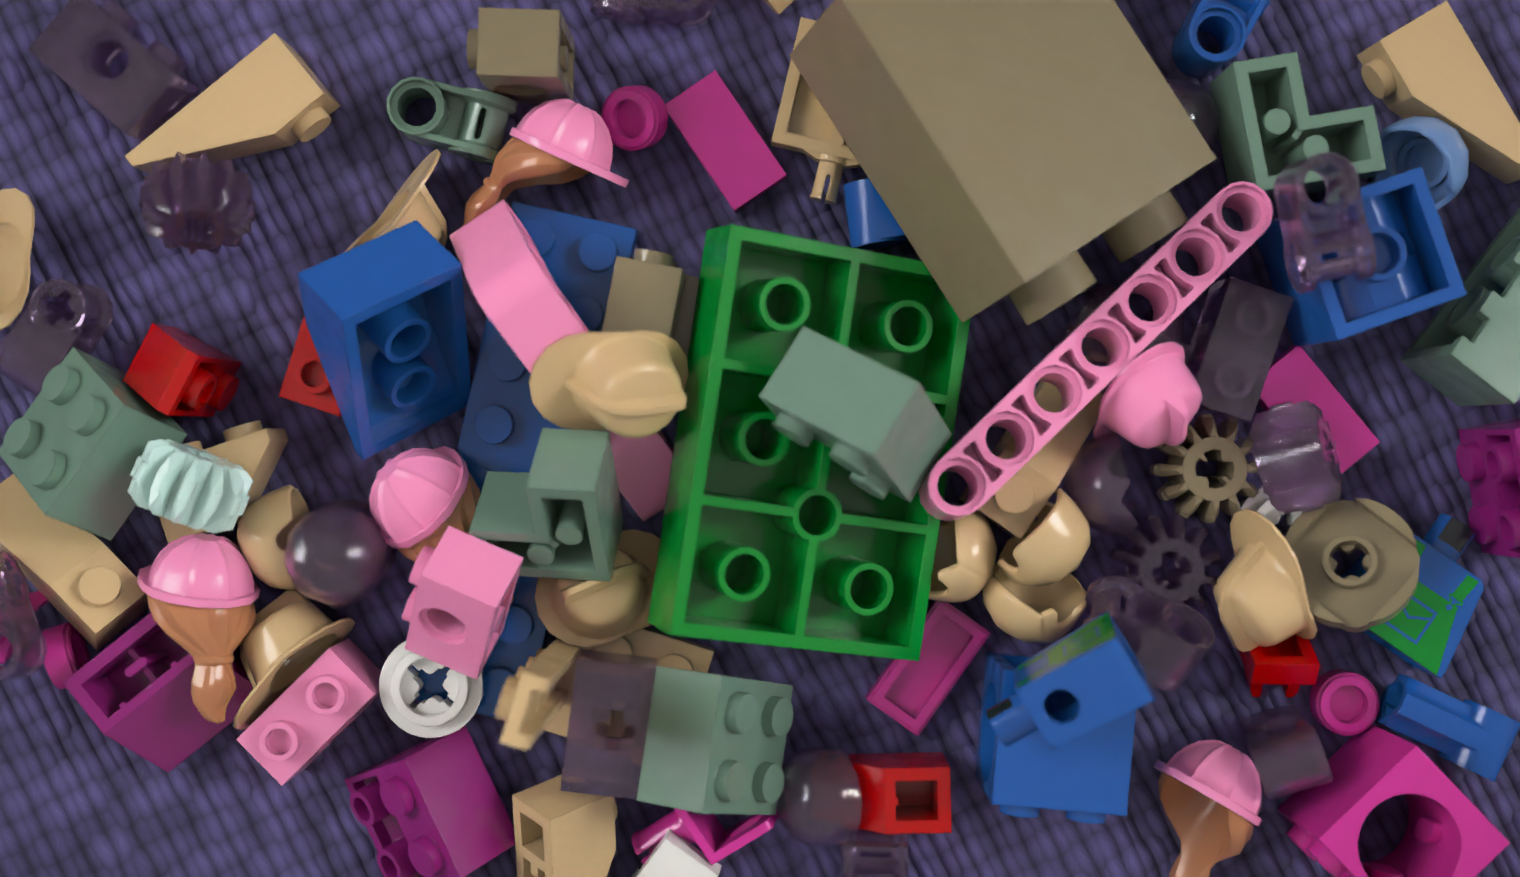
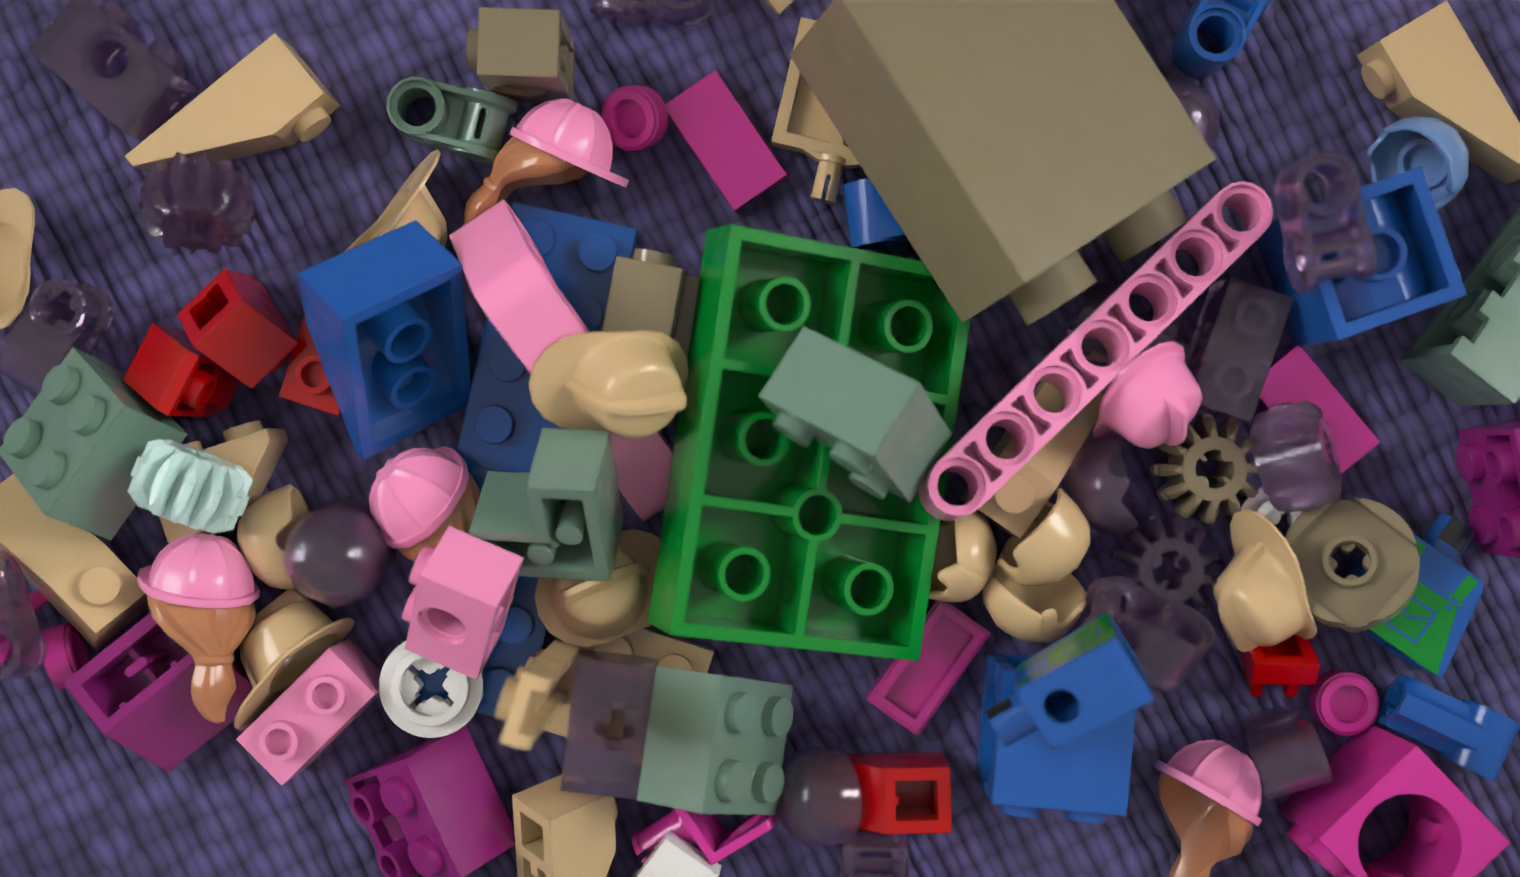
(238, 327): none -> red slope
(1269, 125): sand green brick -> none

